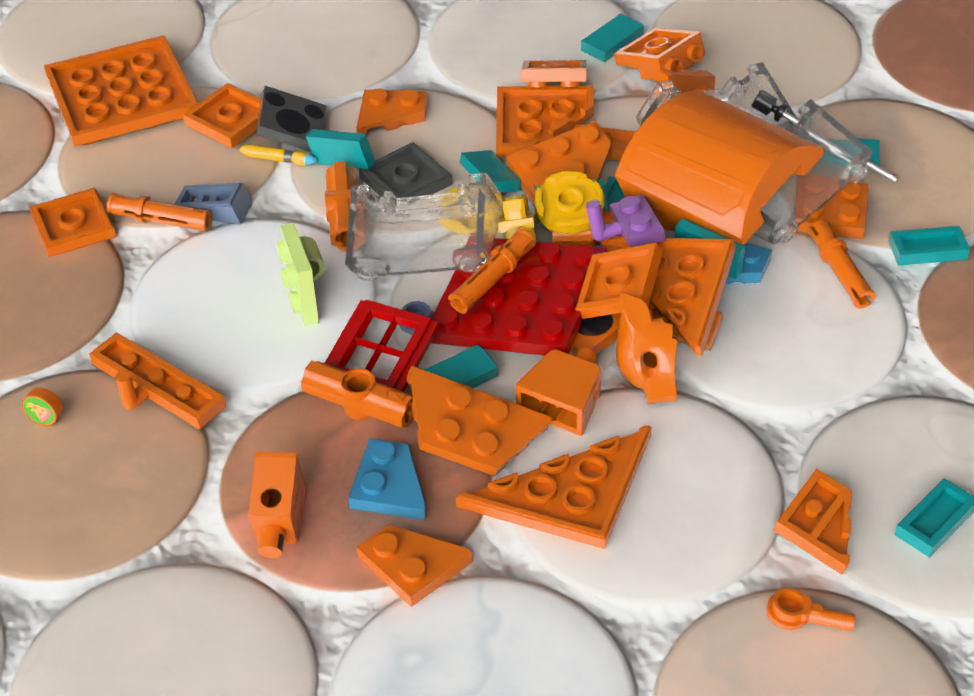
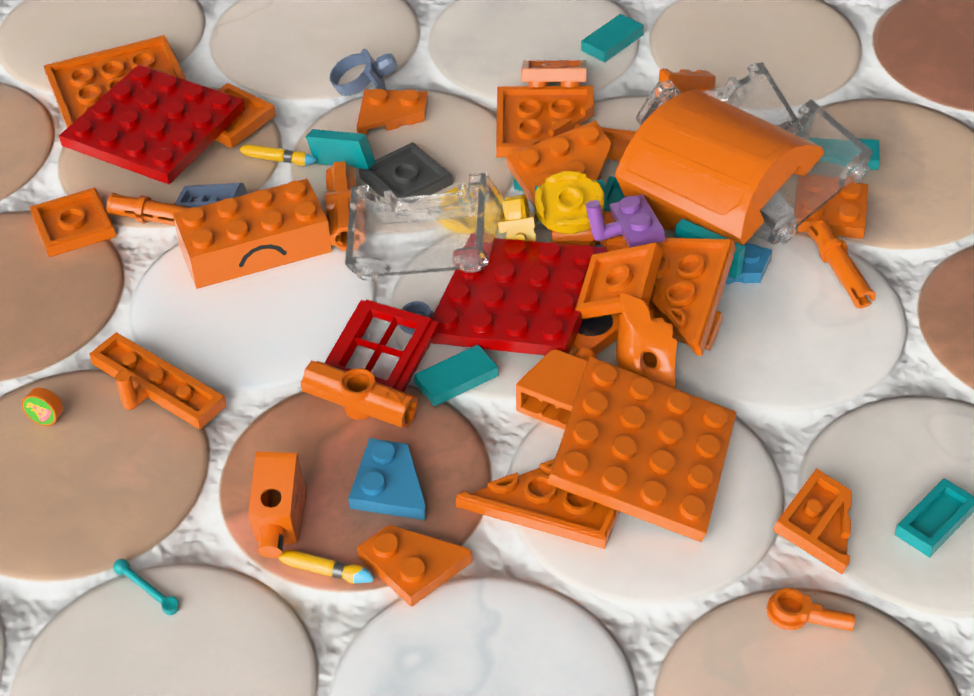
(152, 123): none -> red plate
(169, 604): none -> teal hinge
(252, 233): none -> orange brick
(288, 117): dark grey tile -> none
(301, 268): yellowish green plate -> none
(351, 573): none -> yellow piece
(372, 73): none -> sand blue piece
(469, 423): orange wing -> none
(489, 163): teal tile -> none
(502, 261): orange pin -> none
(643, 449): none -> orange plate
(660, 50): orange plate -> none
(766, 104): black piece -> none
(929, 245): teal tile -> none

